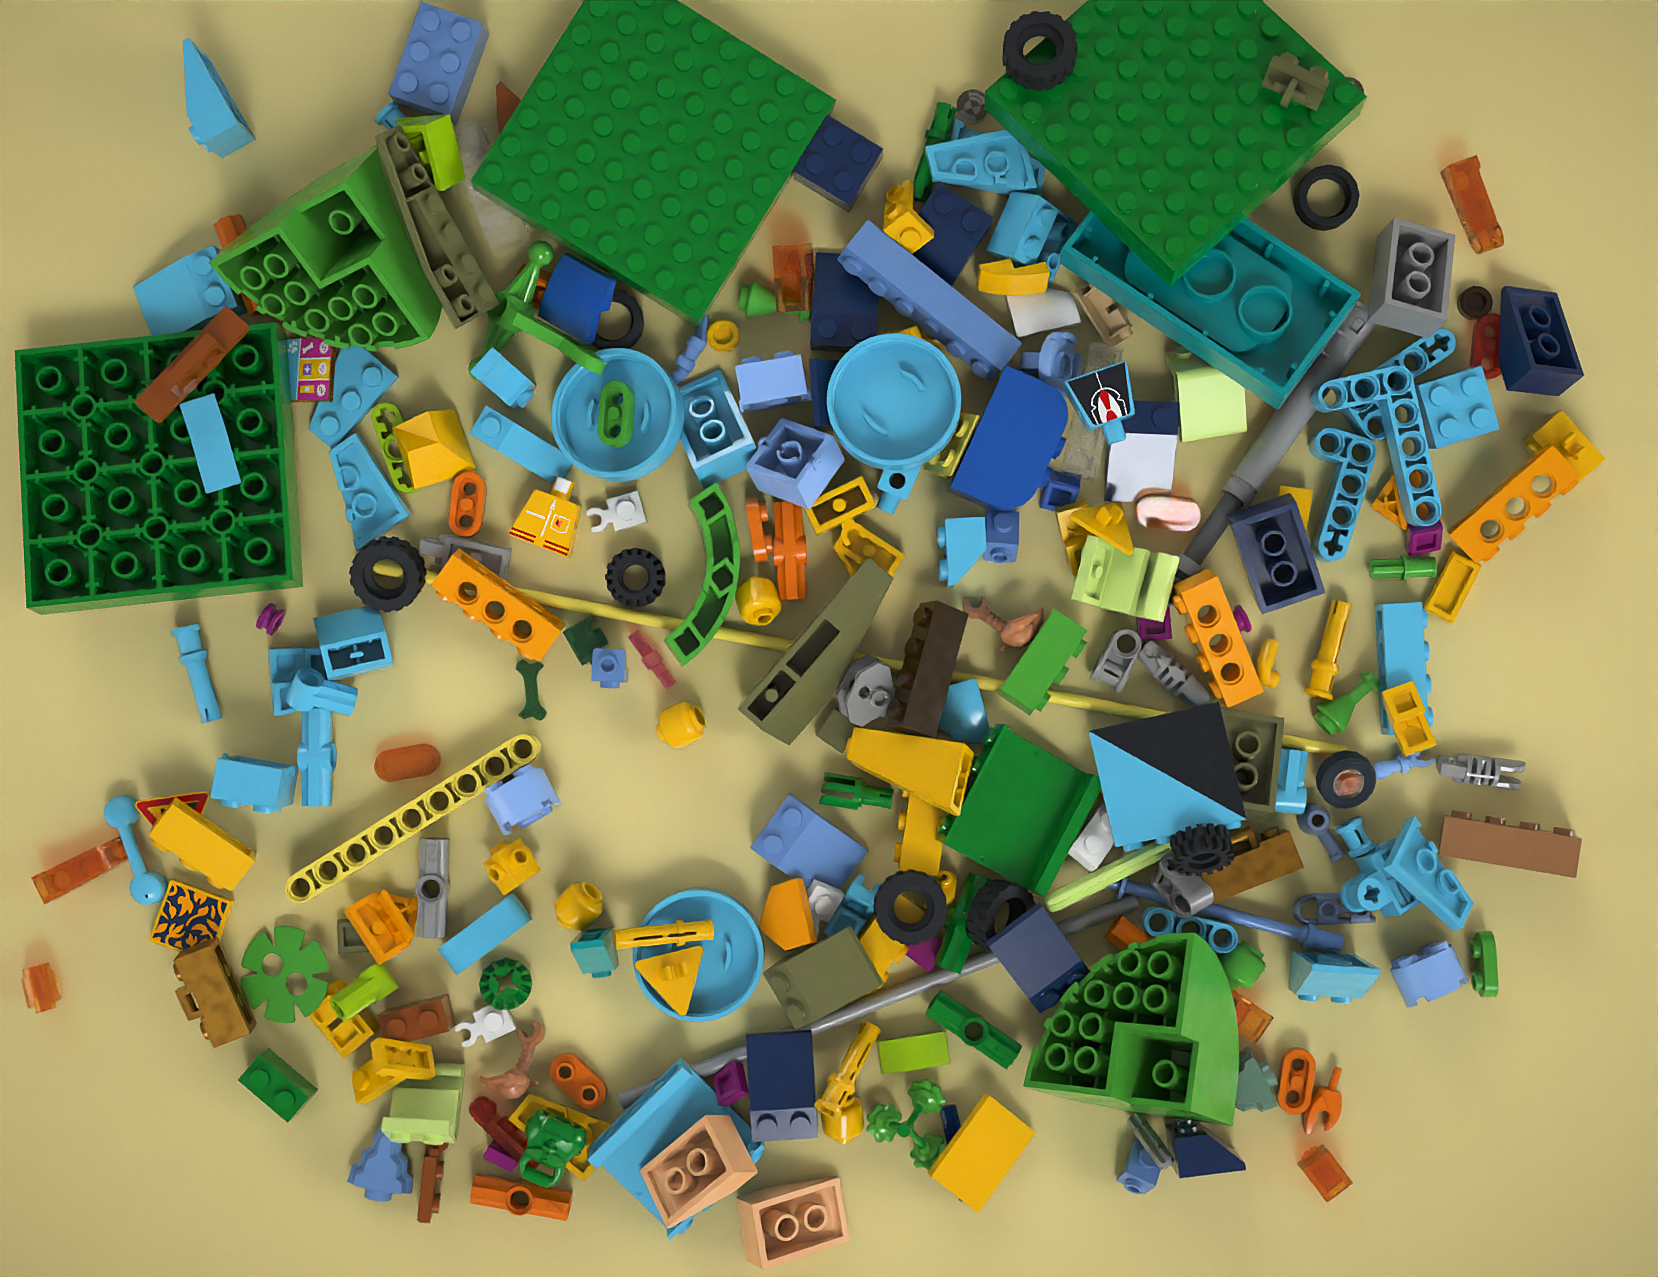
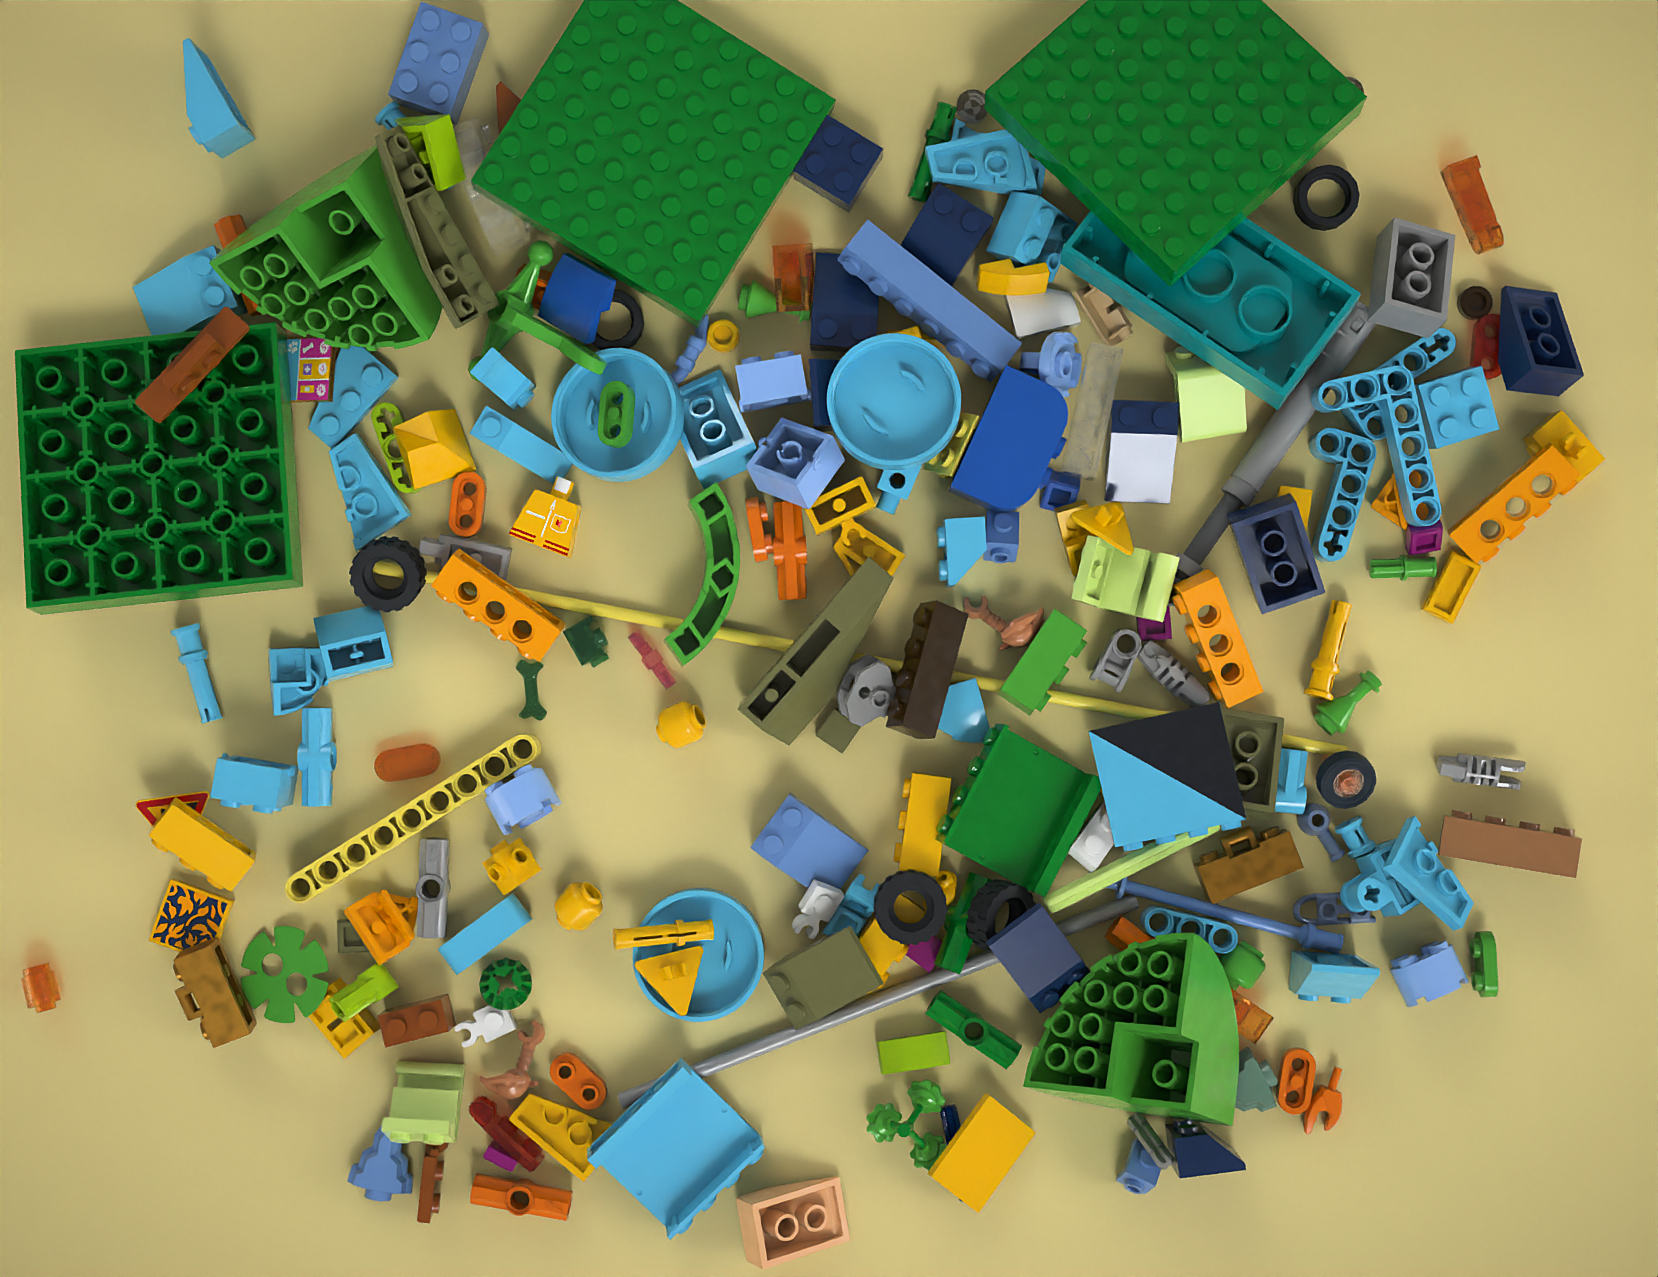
(79, 870): clear orange leg -> none
(145, 886): medium azure piece -> none
(210, 443): medium azure sticker -> none
(270, 619): magenta bush -> none
(278, 1085): green brick -> none
(312, 690): medium azure piece -> none
(390, 1065): yellow bracket -> none
(552, 1143): green piece -> none
(595, 952): teal slope -> none
(609, 667): medium blue bracket -> none
(615, 574): black tyre -> none
(623, 512): white plate -> none
(698, 1169): light nougat slope -> none
(730, 1084): magenta tile -> none
(757, 600): yellow head -> none
(781, 1086): dark blue slope -> none
(788, 916): light orange slope -> none
(842, 1082): yellow pin -> none
(850, 1123): yellow head -> none
(852, 792): green arm -> none
(902, 221): yellow bracket -> none
(919, 765): yellow slope -> none
(1047, 26): black tyre -> none
(1103, 400): torso -> none
(1167, 512): clear orange tile -> none
(1182, 892): light grey piece -> none
(1202, 849): black tyre -> none
(1241, 619): magenta bush -> none
(1265, 662): yellow arm -> none
(1295, 82): olive hips -> none
(1324, 1172): clear orange brick -> none
(1385, 768): light blue piece -> none
(1402, 652): medium azure brick -> none
(1408, 719): yellow slope -> none

